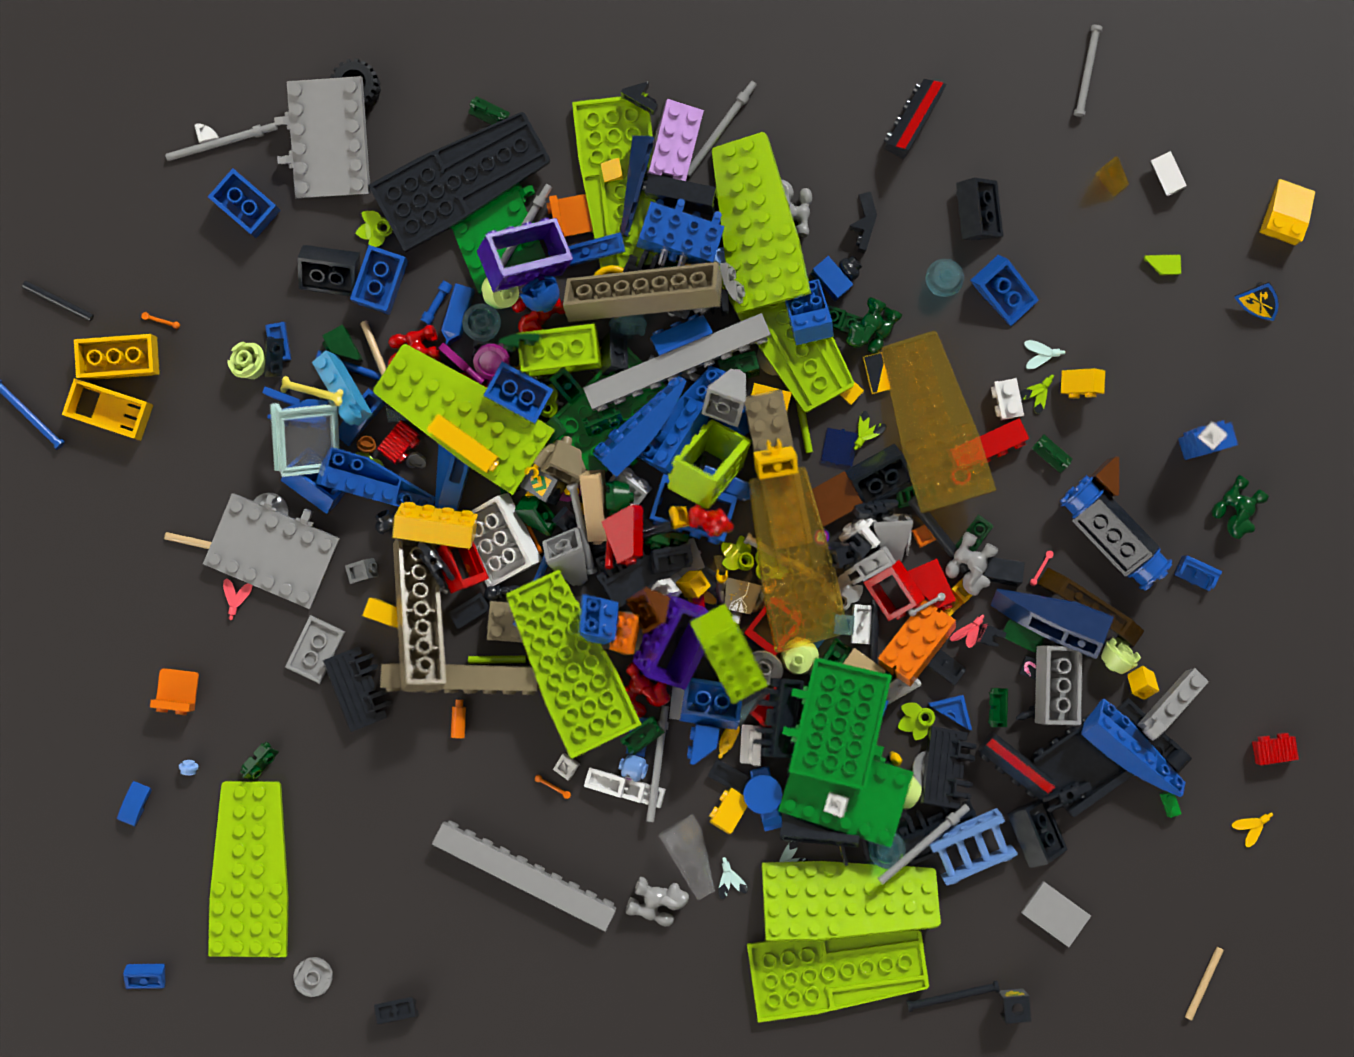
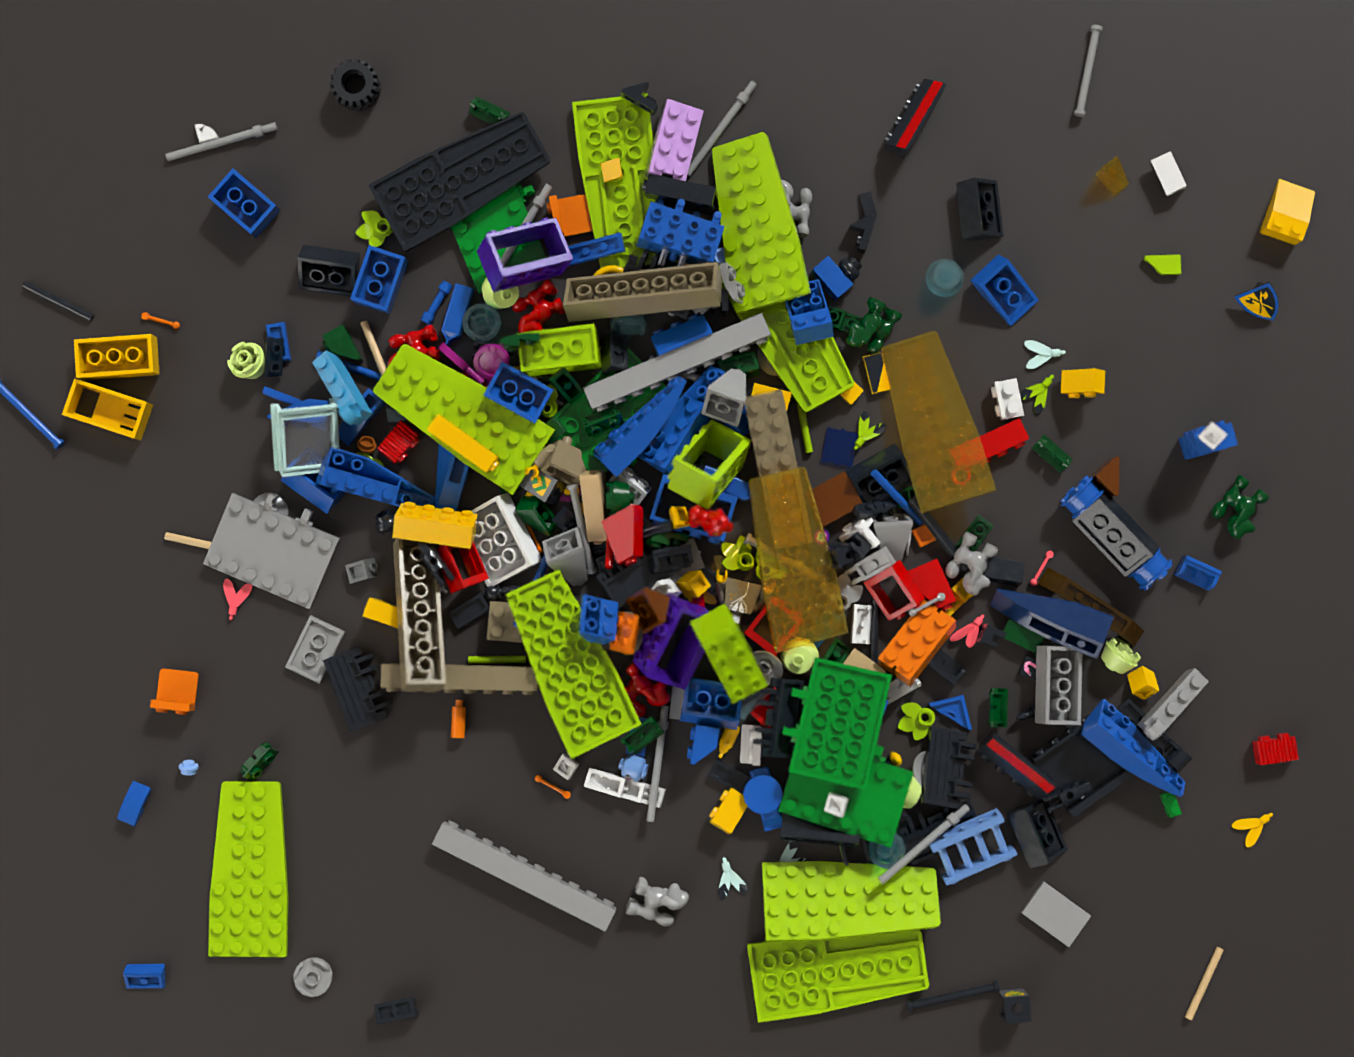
(327, 137): light grey hinge -> none
(336, 397): light yellow piece -> none
(416, 459): dark grey piece -> none
(541, 294): blue cylinder -> none
(639, 158): dark blue wedge -> none
(688, 850): clear wedge -> none
(775, 461): yellow brick -> none
(844, 624): clear light blue slope -> none
(896, 496): none -> blue bar

